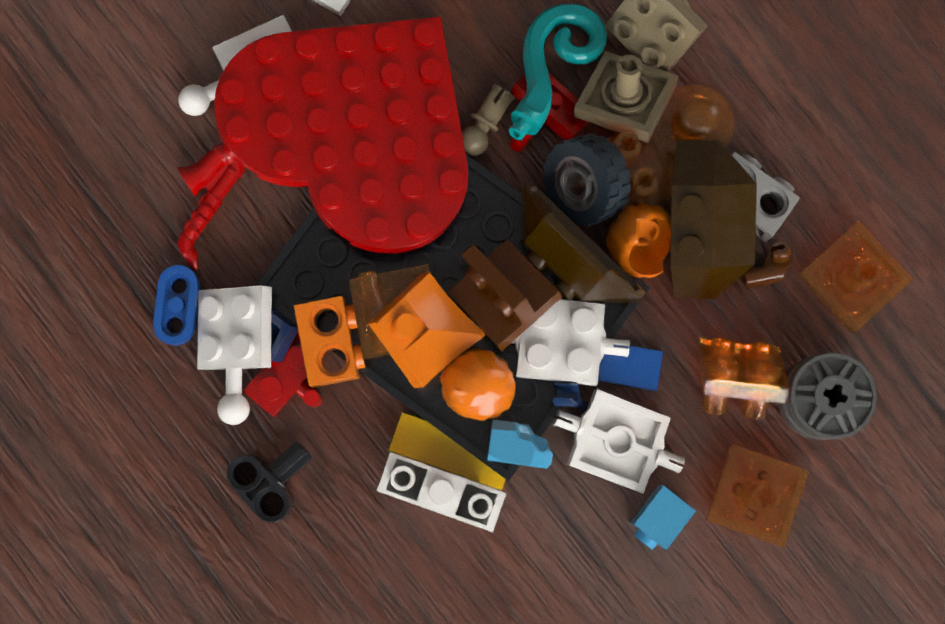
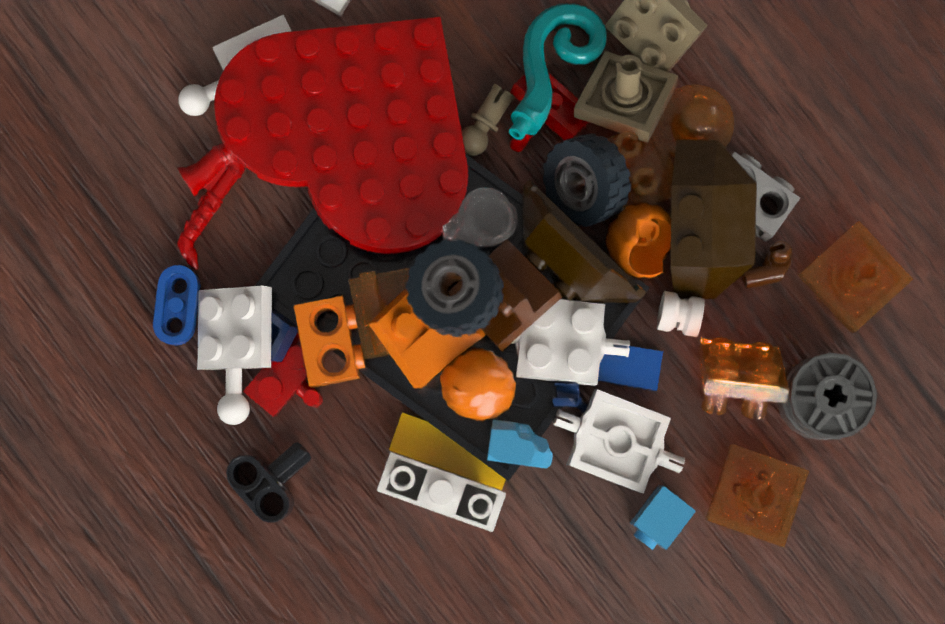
(437, 271): none -> black wheel
(482, 219): none -> clear hair
(680, 314): none -> white wheel

